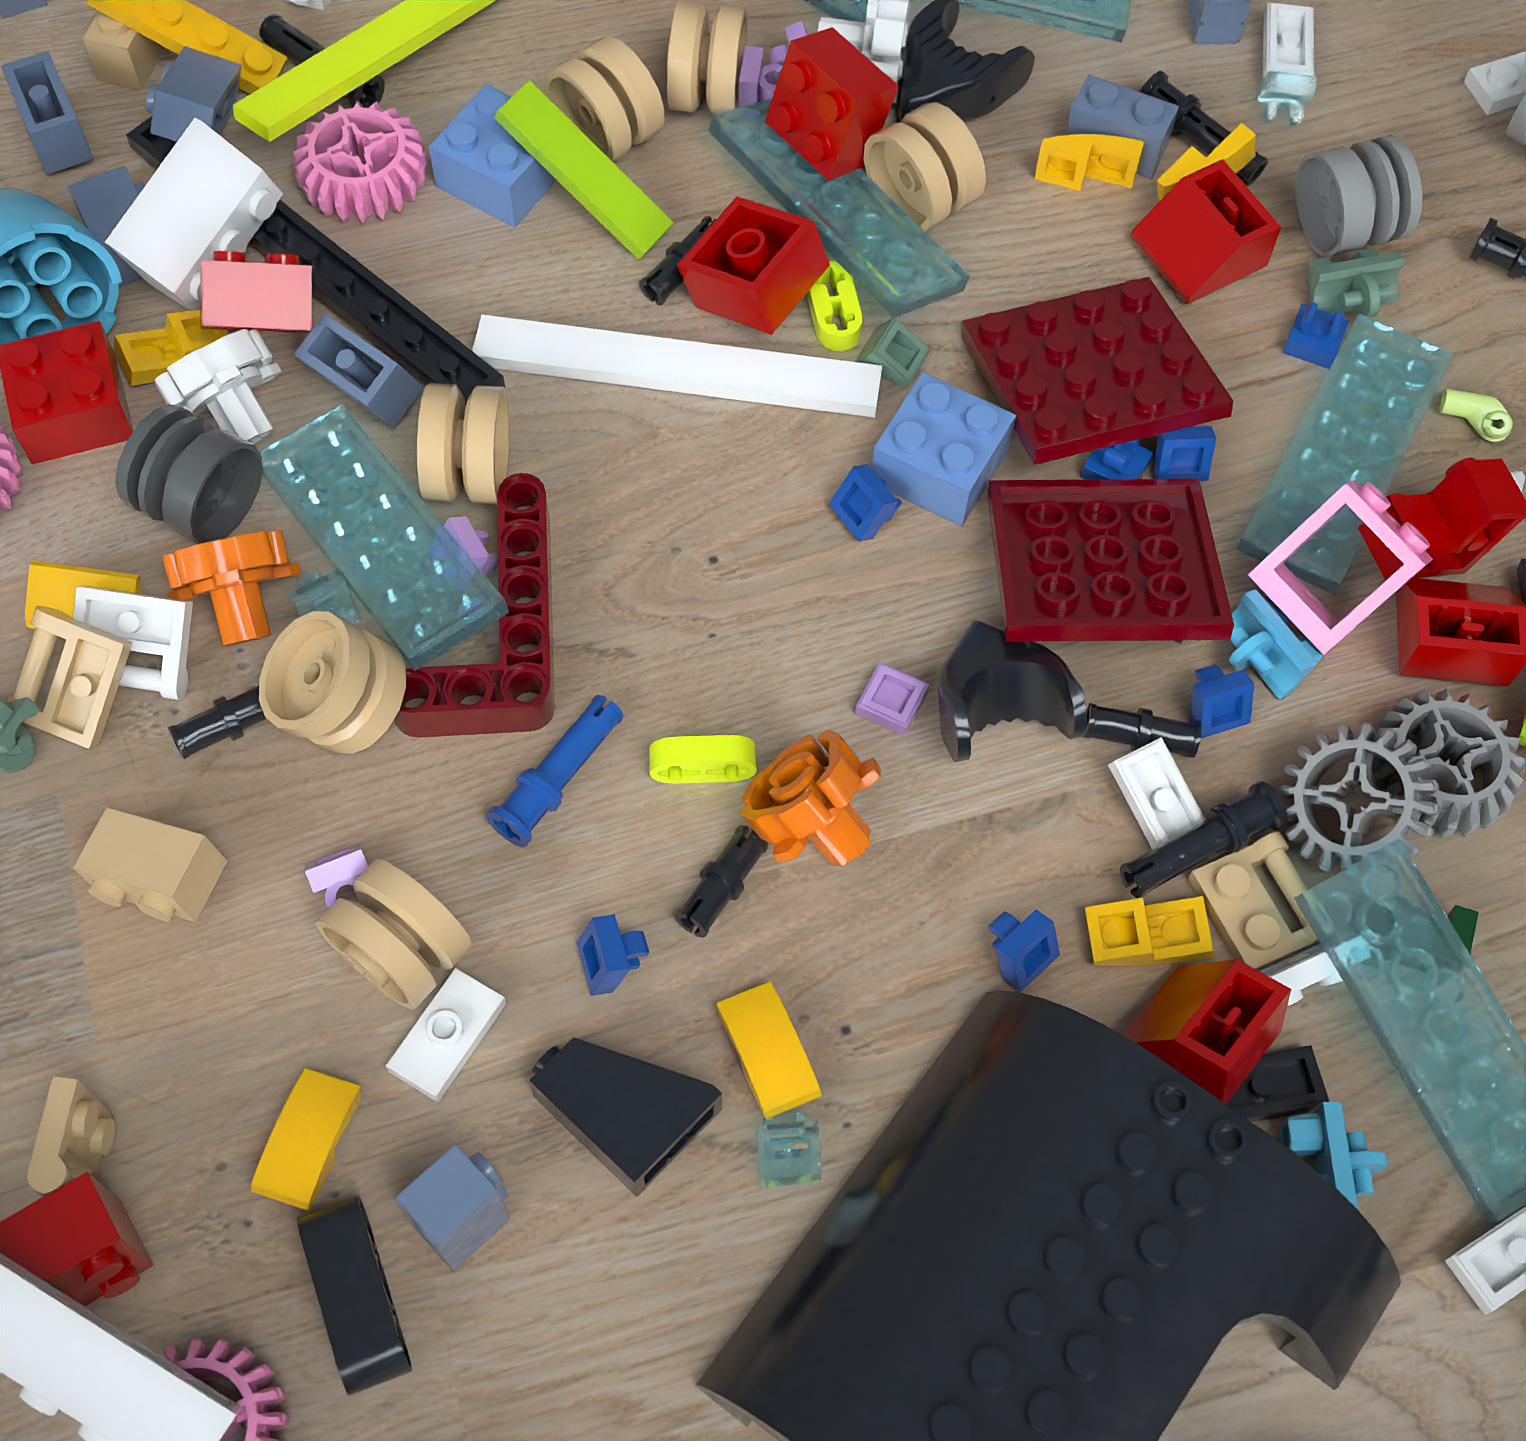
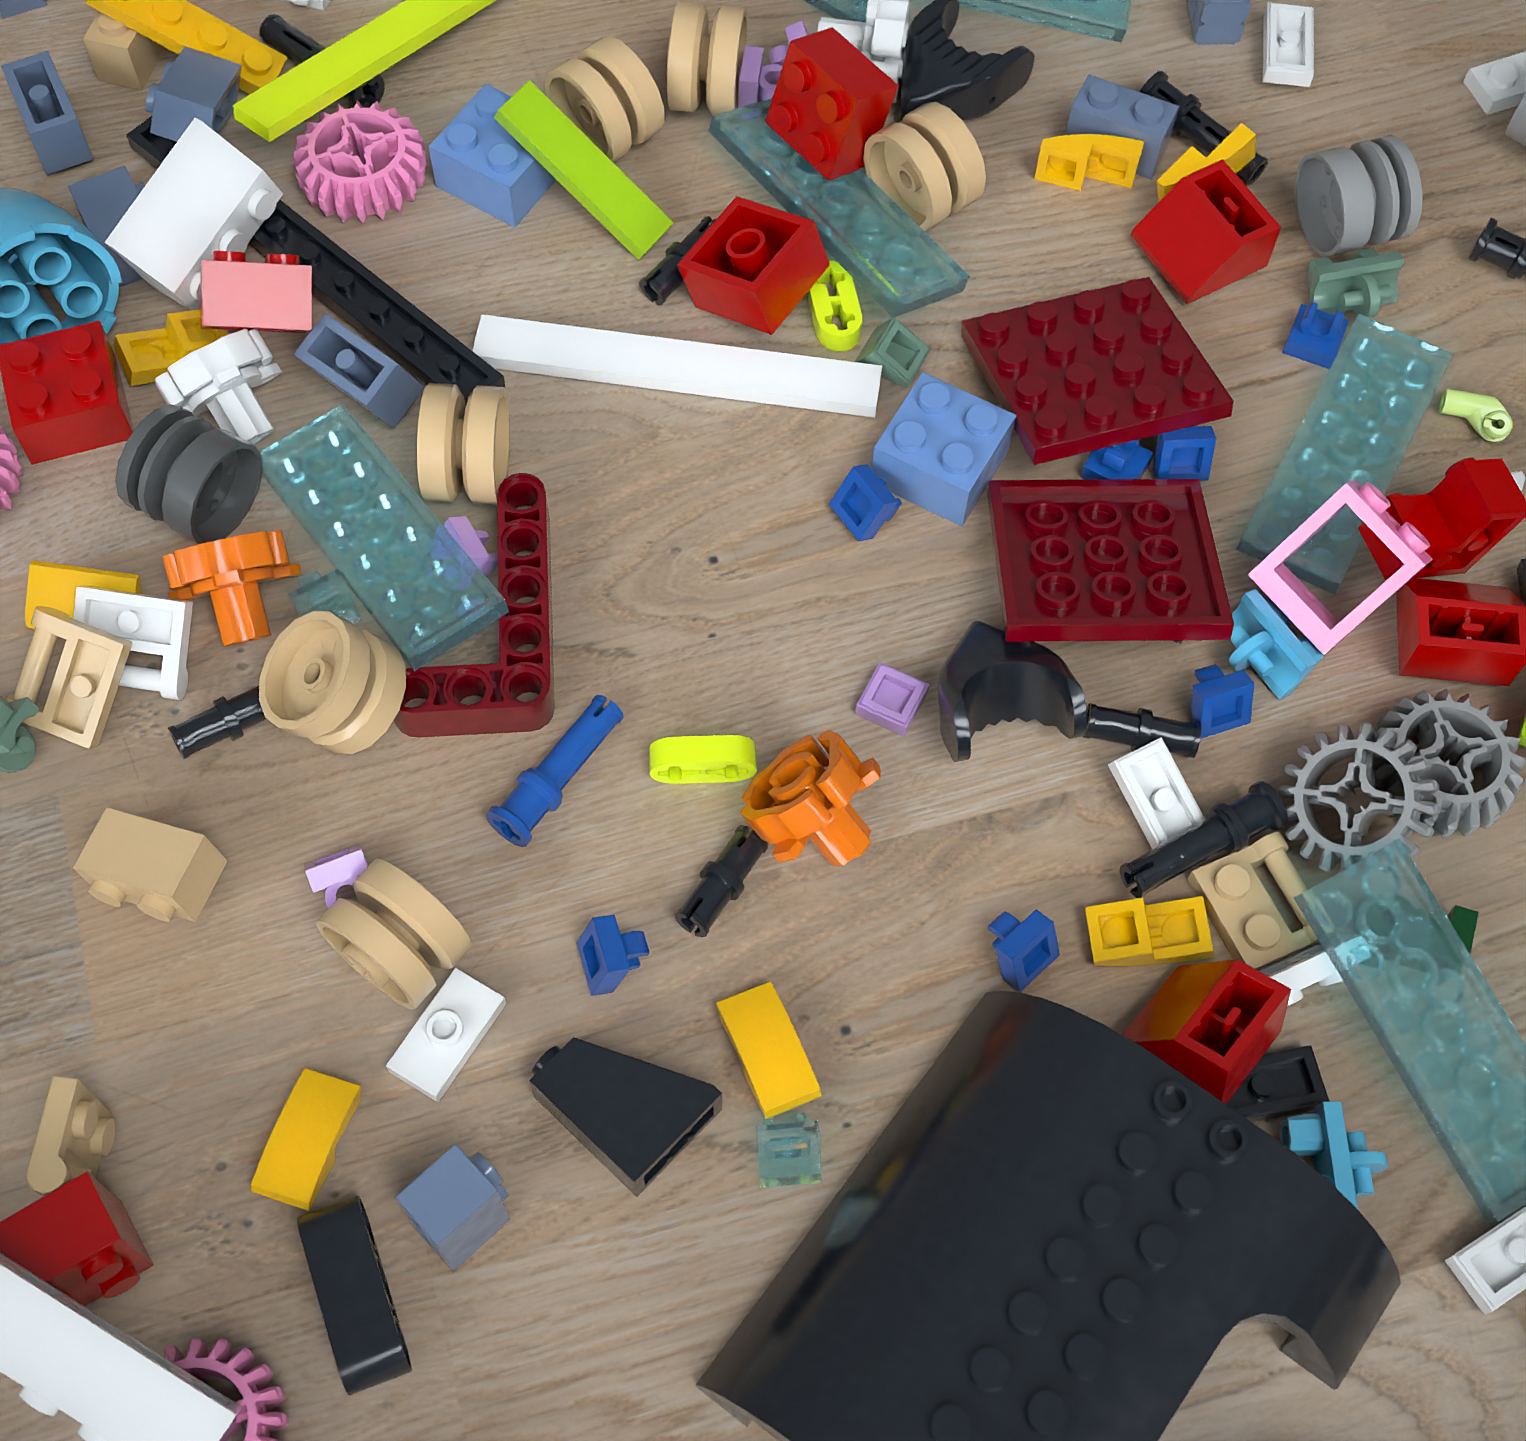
(1286, 90): clear light blue tile -> none

